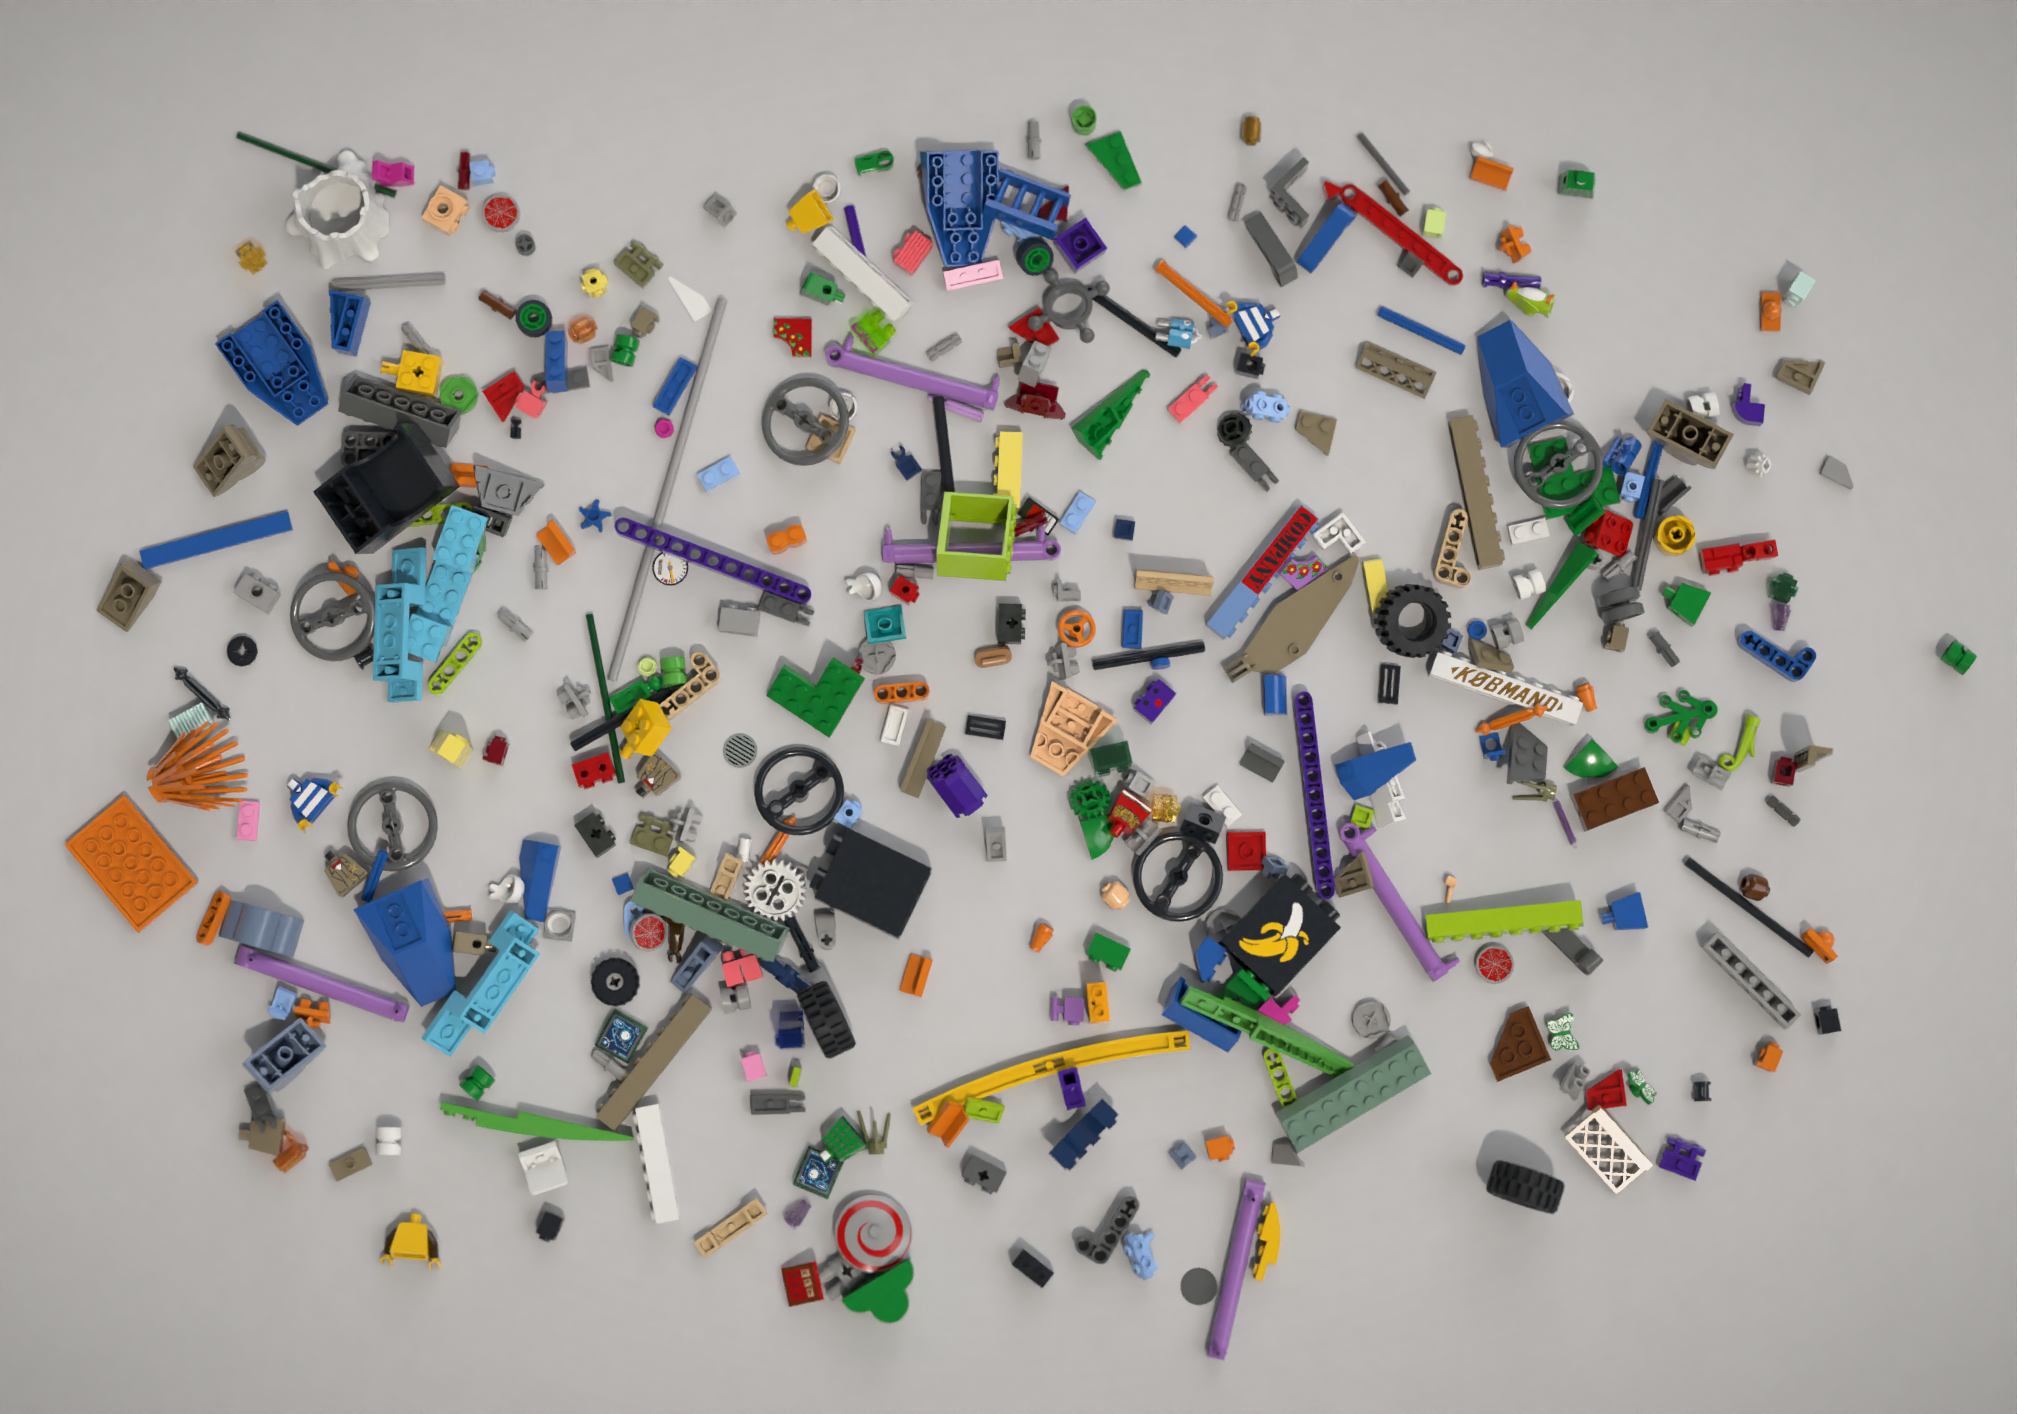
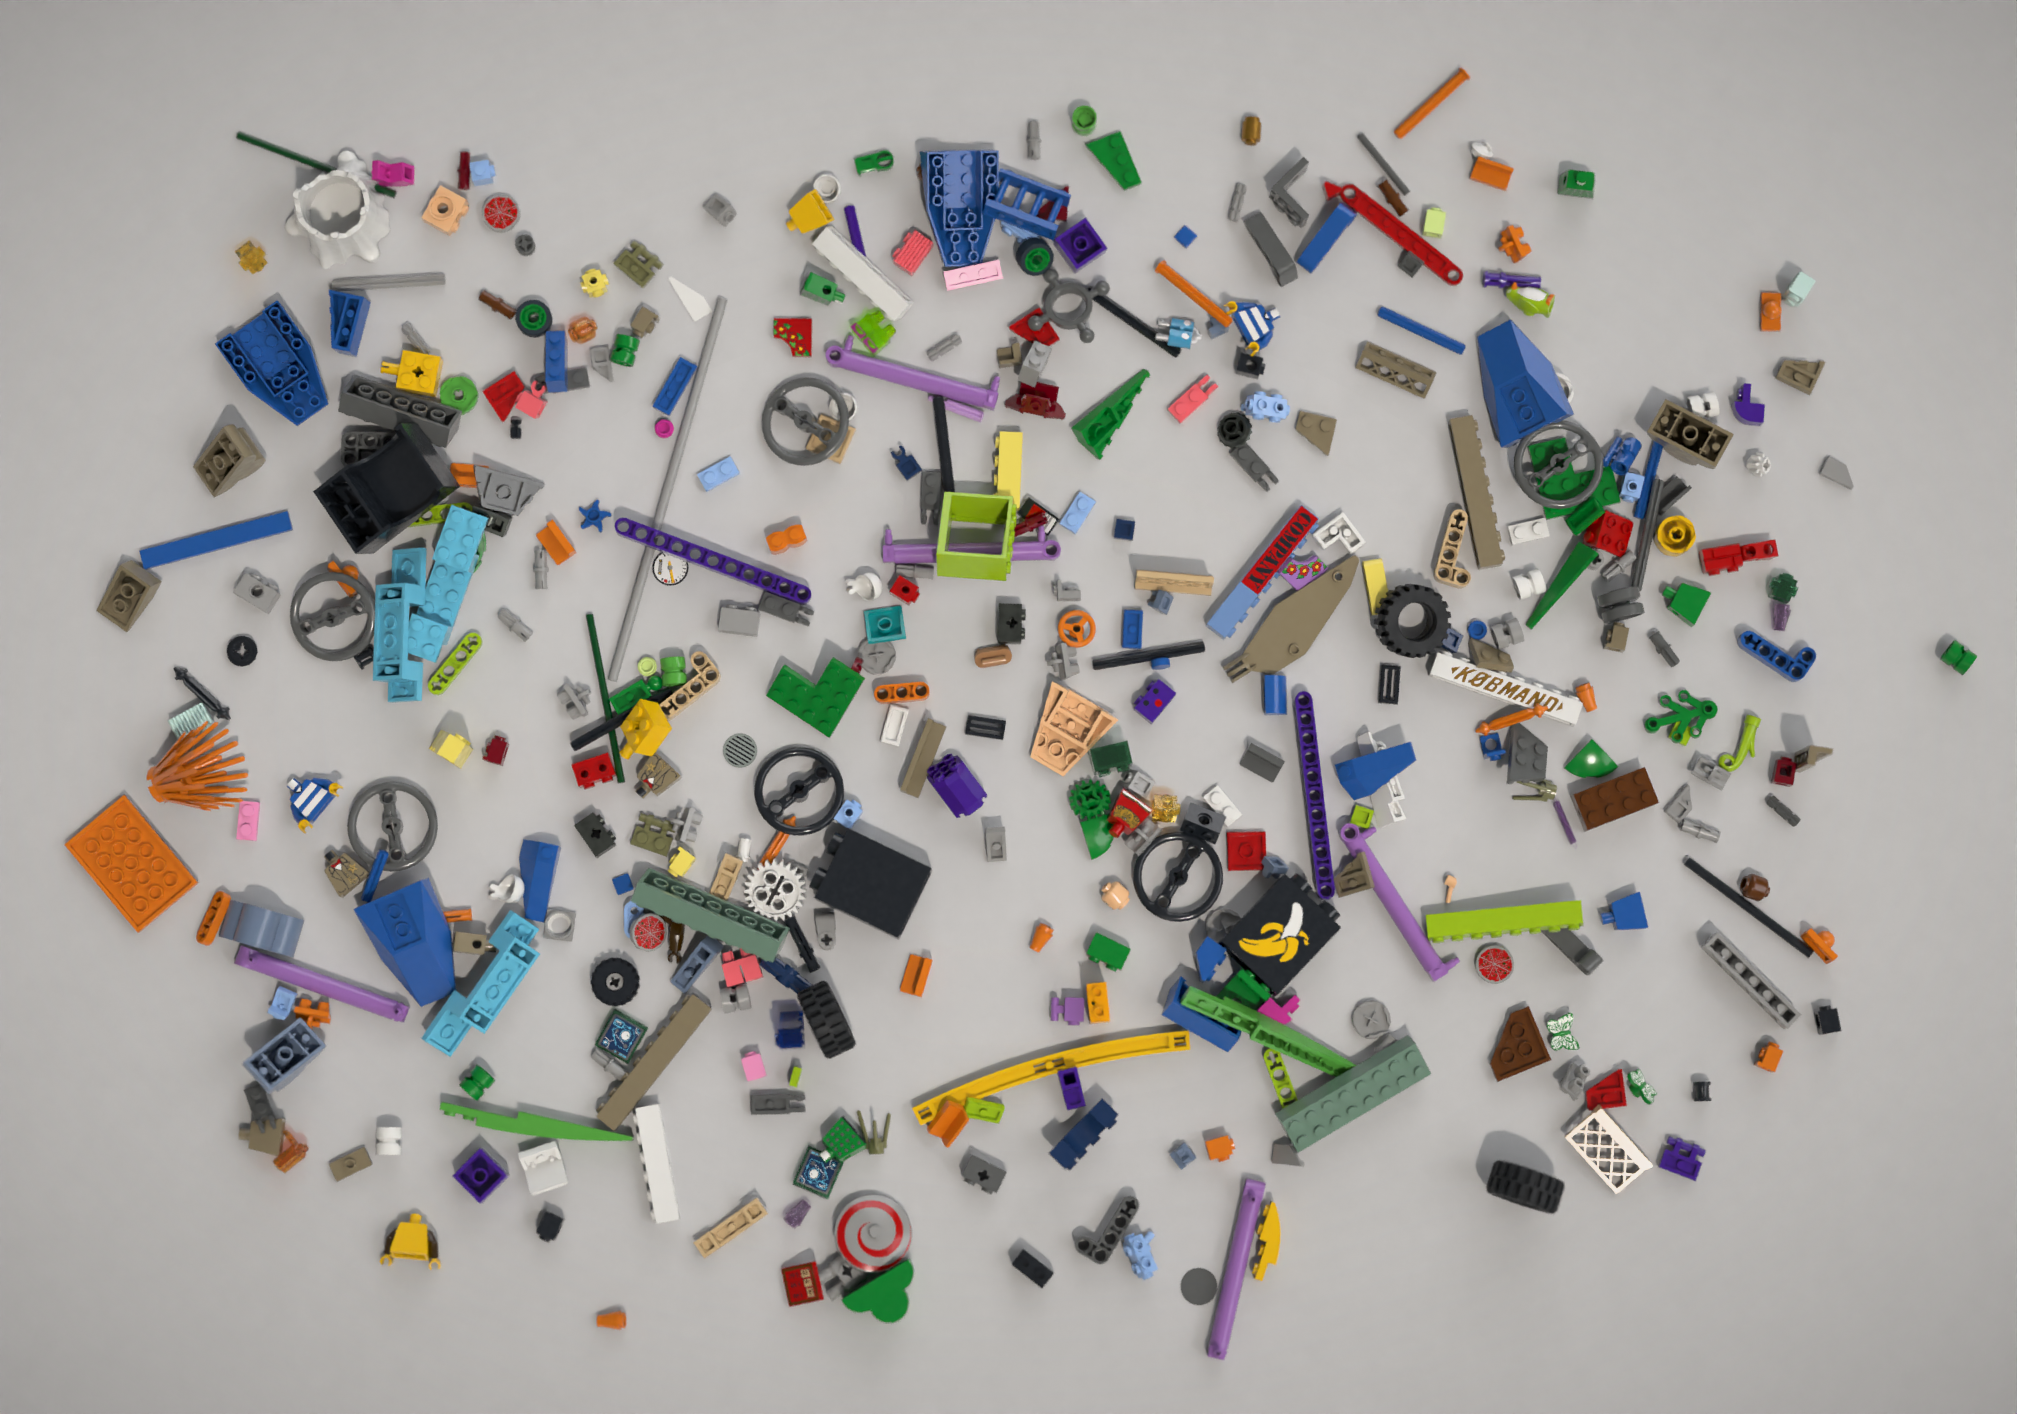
(481, 1175): none -> dark purple brick
(613, 1320): none -> orange cone
(1431, 103): none -> orange axle

